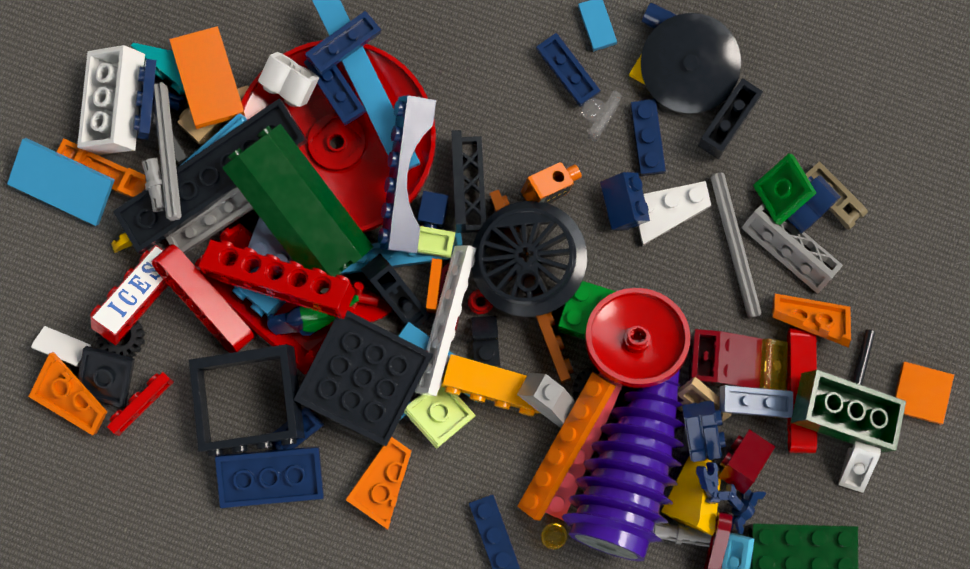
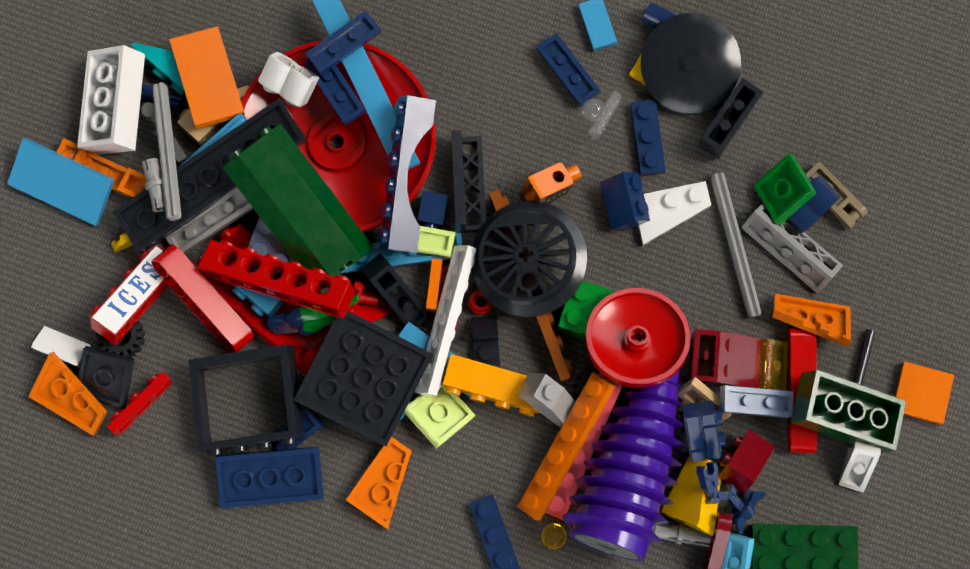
(145, 98): dark blue plate -> none

